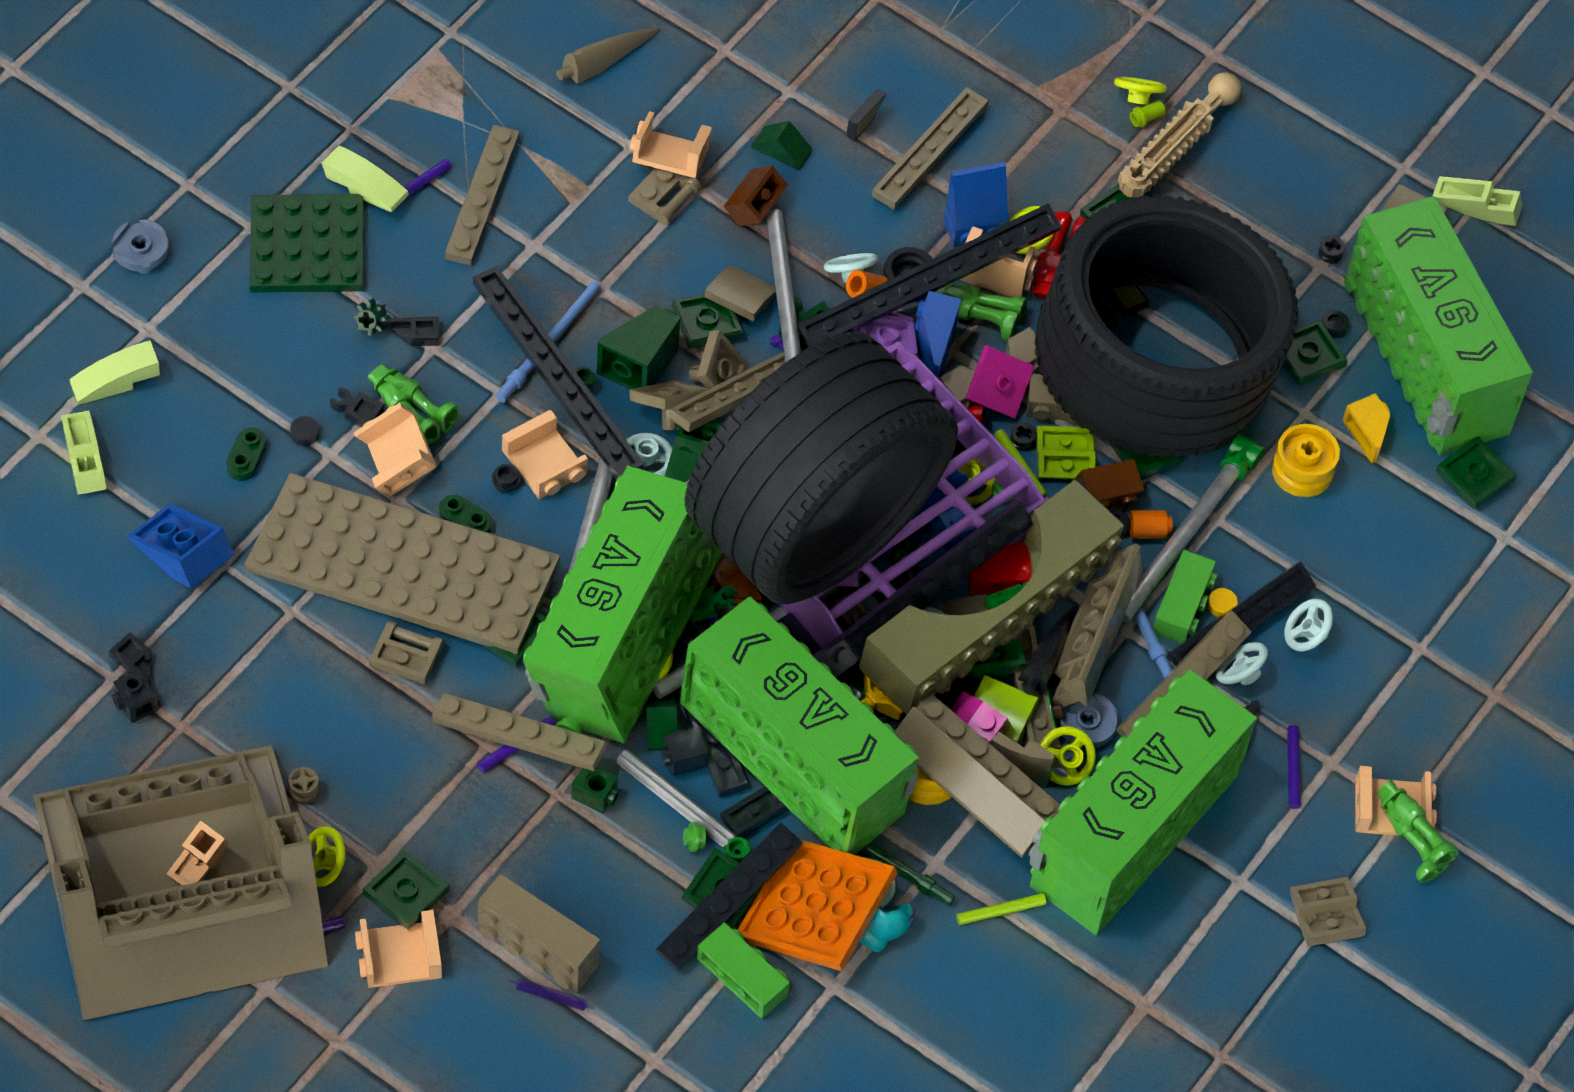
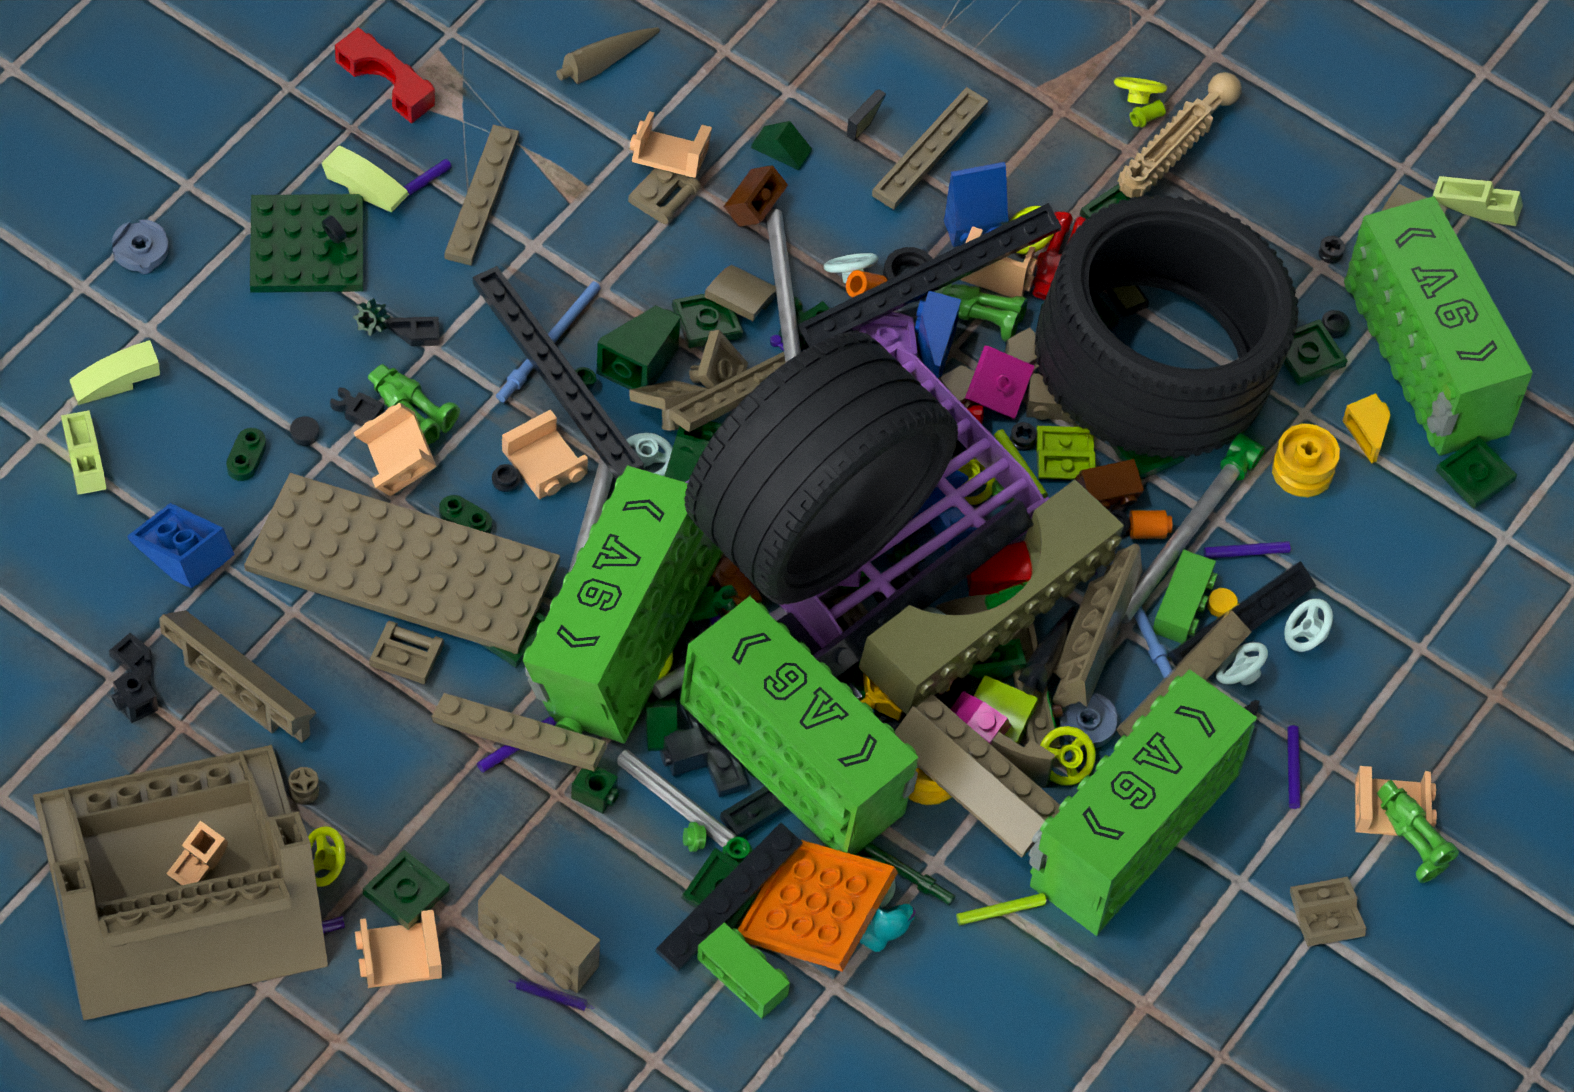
(237, 676): none -> dark tan slope
(333, 229): none -> black tile
(362, 55): none -> red arch
(1247, 549): none -> dark purple bar

